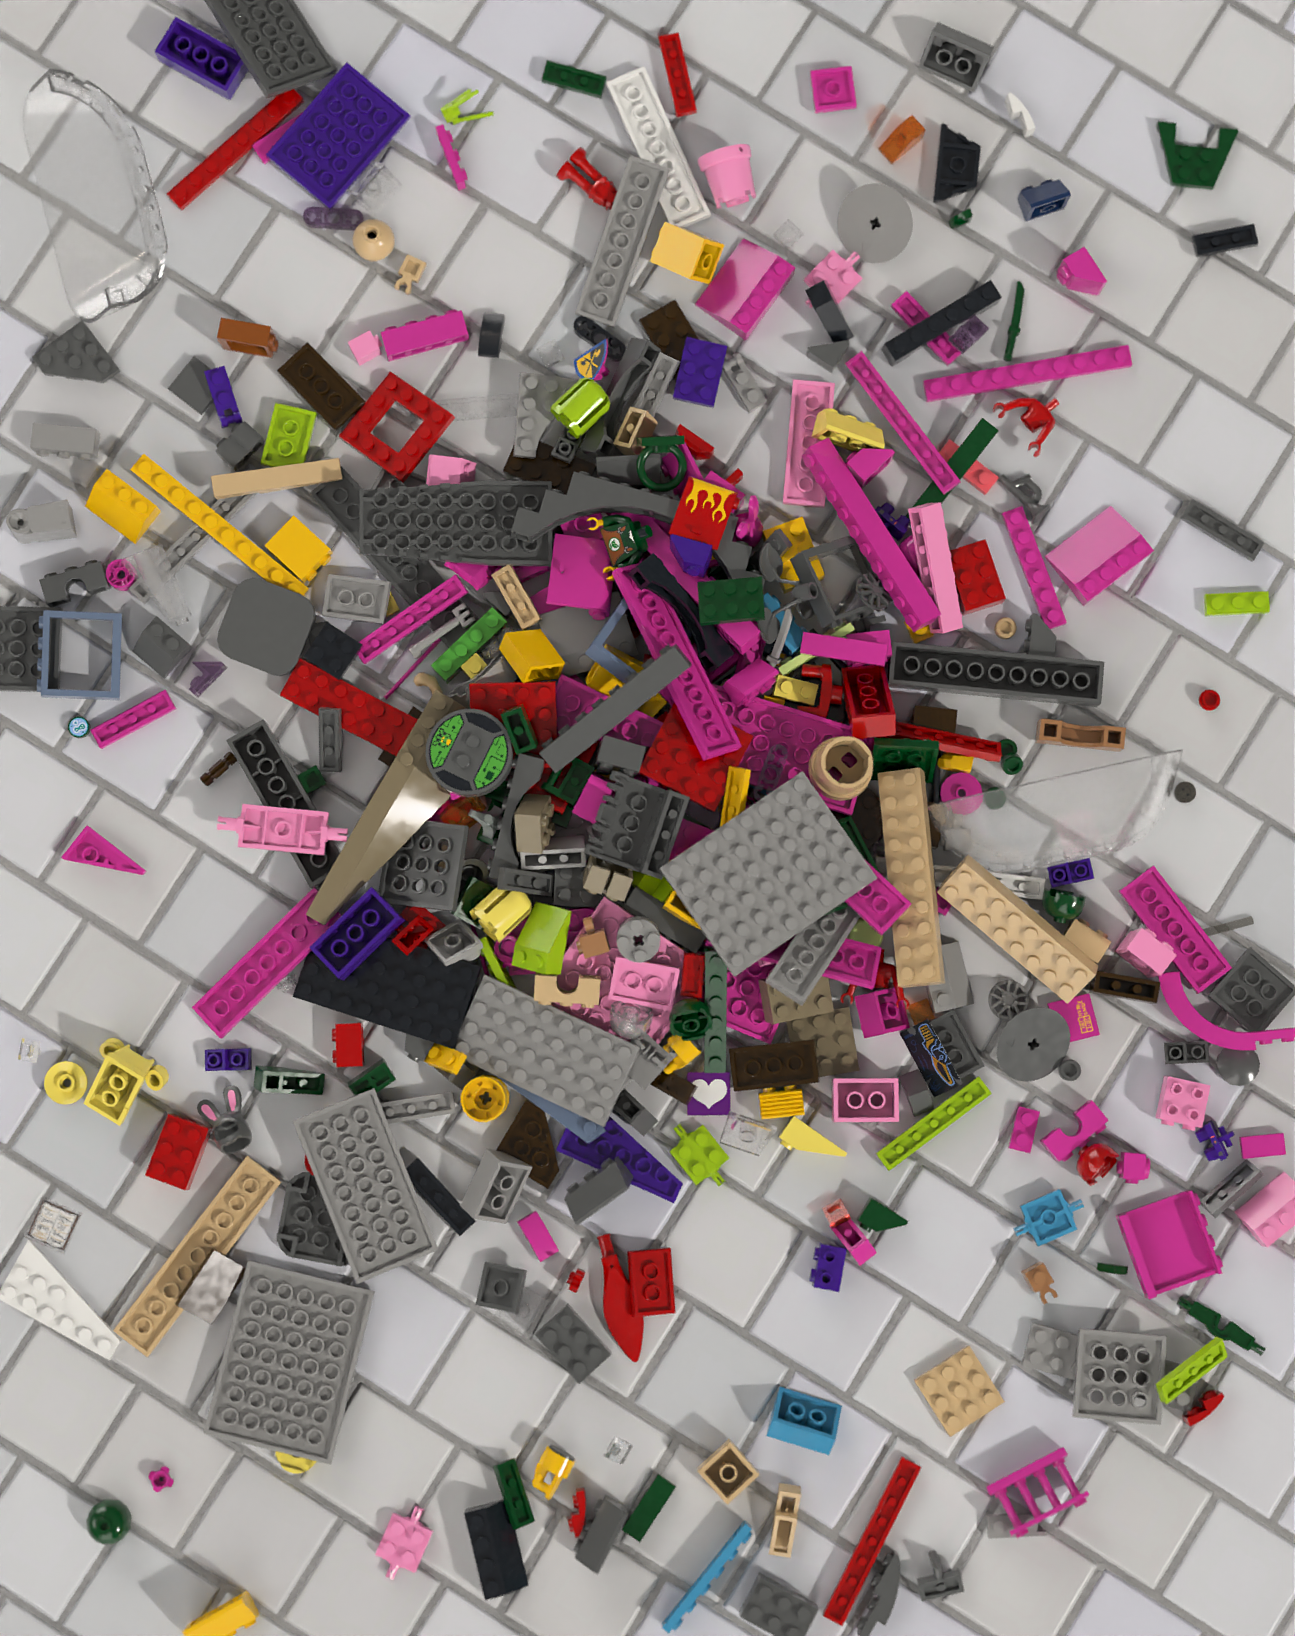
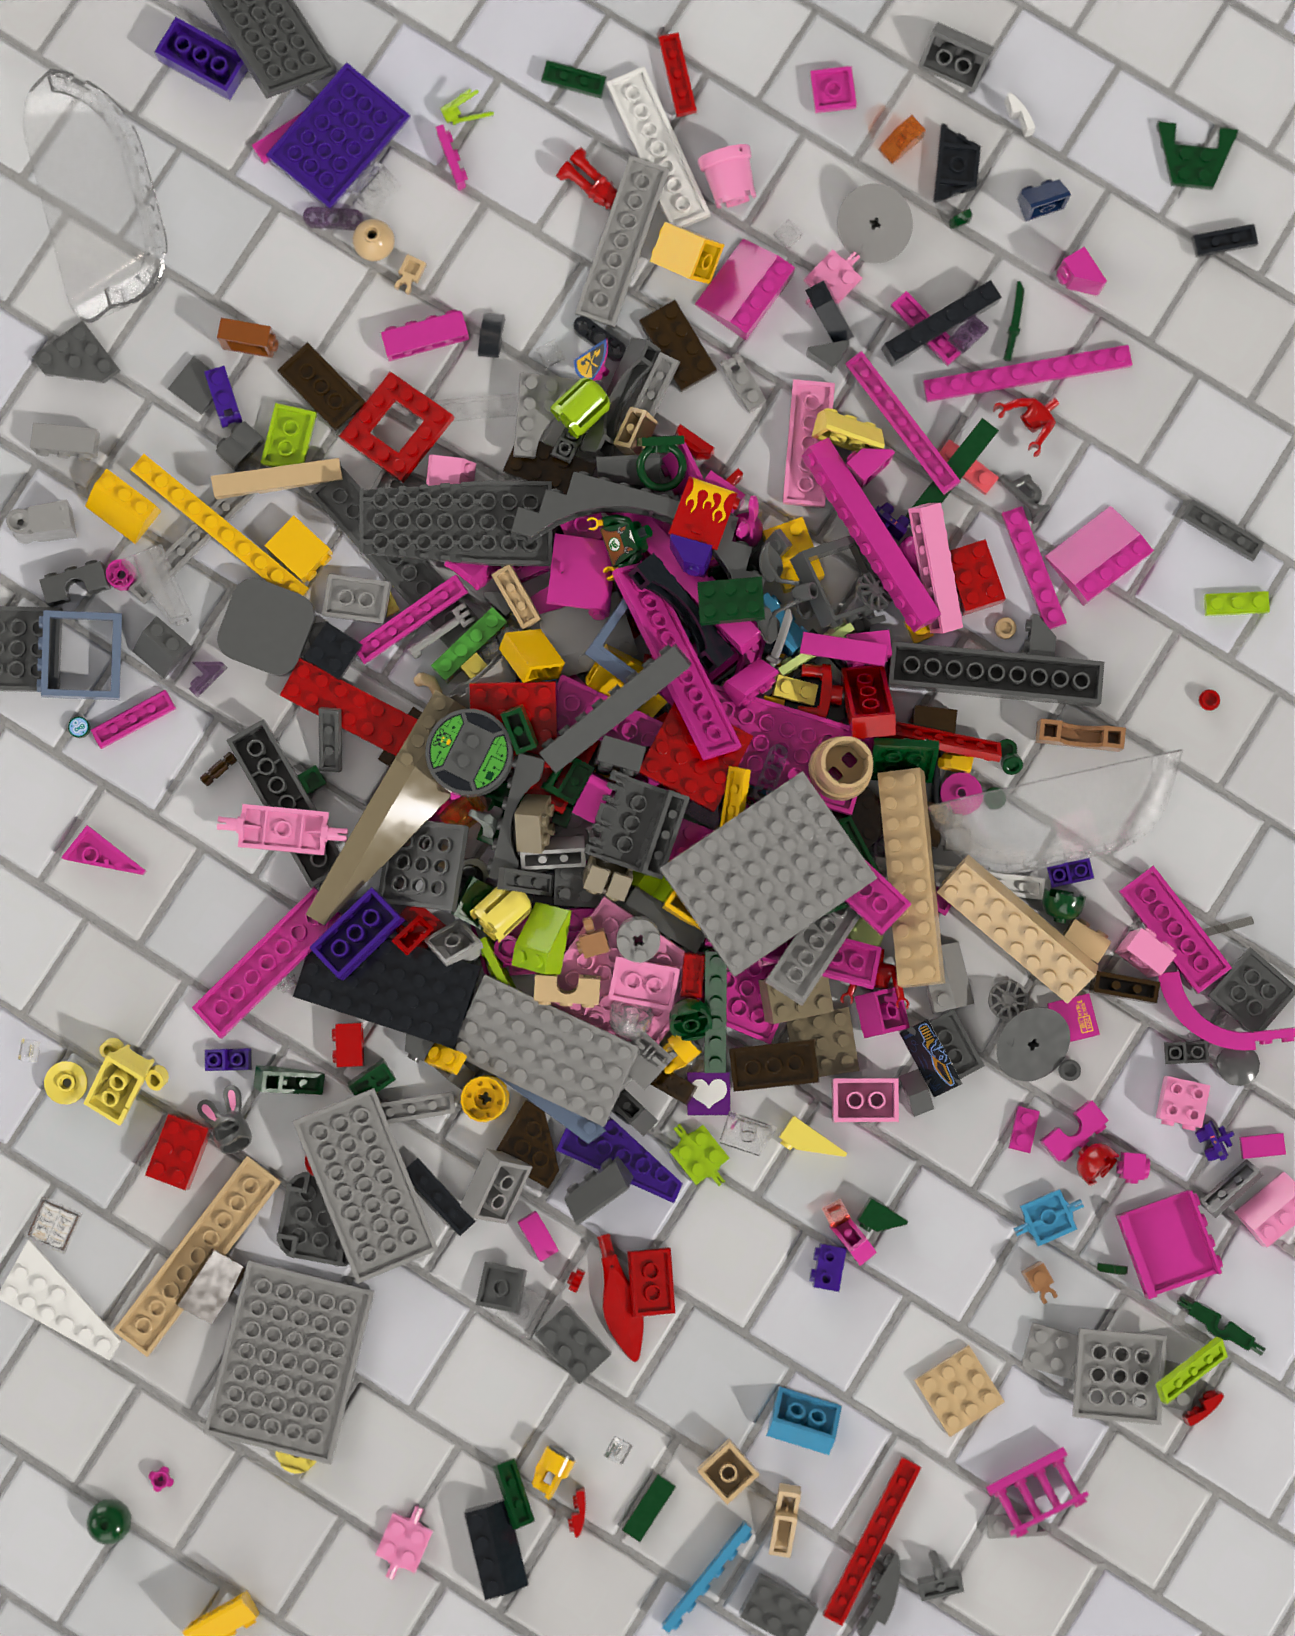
(234, 148): red plate -> none
(365, 347): bright pink brick -> none
(412, 668): dark pink piece -> none
(601, 1533): dark grey slope -> none
(700, 372): dark purple plate -> none
(781, 1103): yellow brick -> none
(920, 1011): clear orange tile -> none
(933, 1123): lime plate -> none
(1184, 792): clear smoke tile -> none

